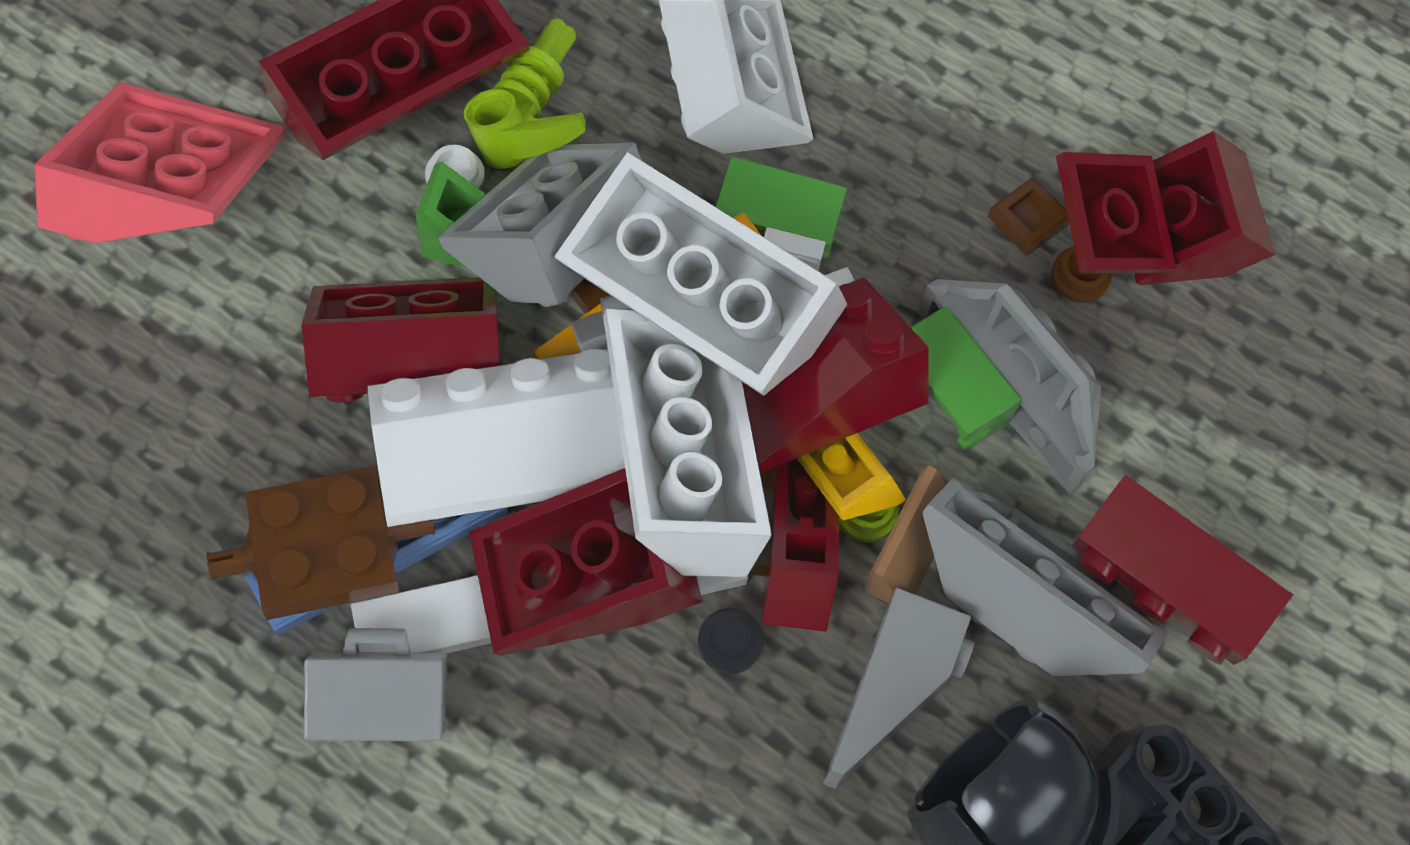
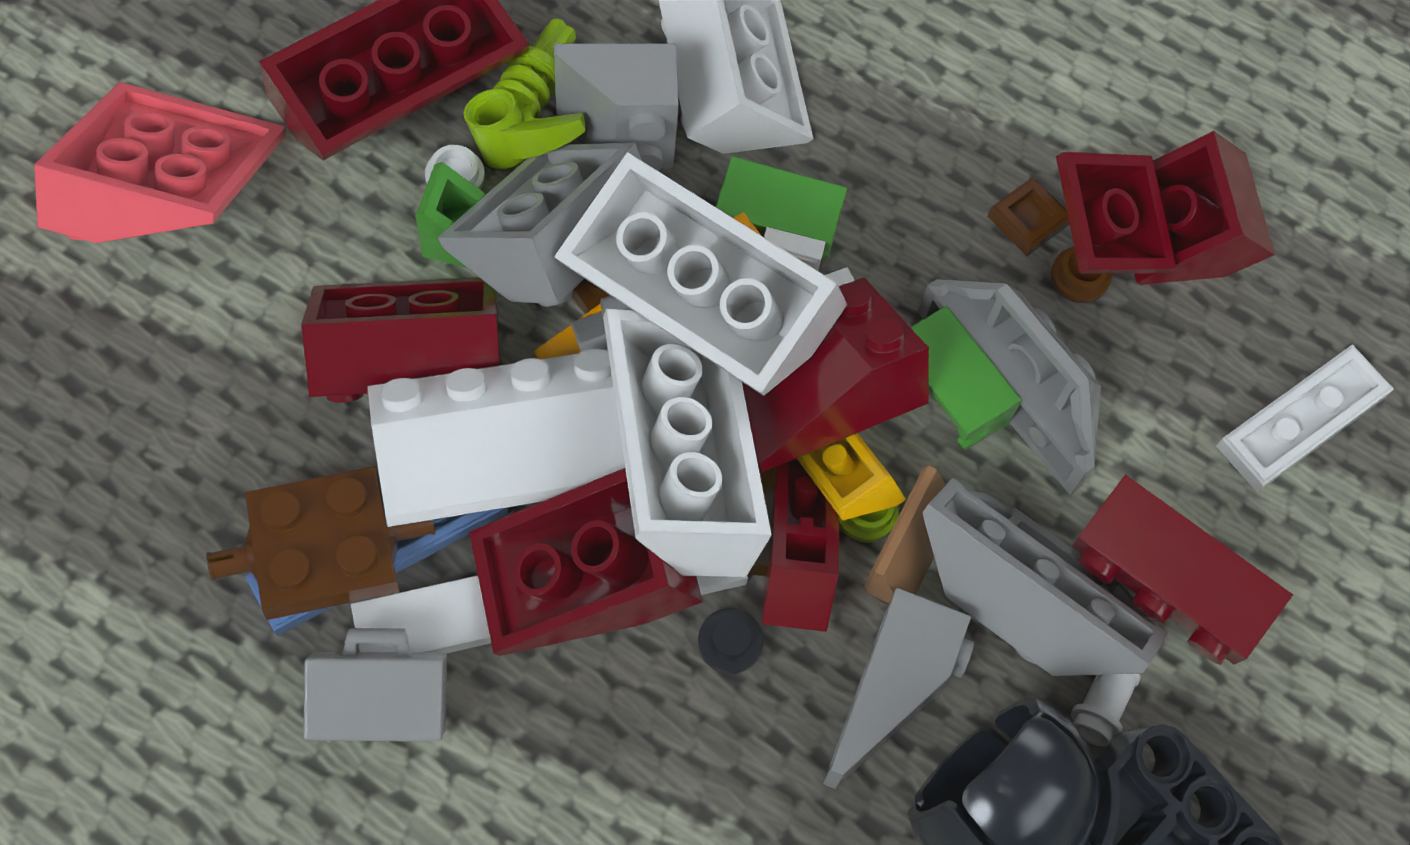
(623, 94): none -> light grey slope
(1100, 713): none -> white pin
(1304, 418): none -> white tile

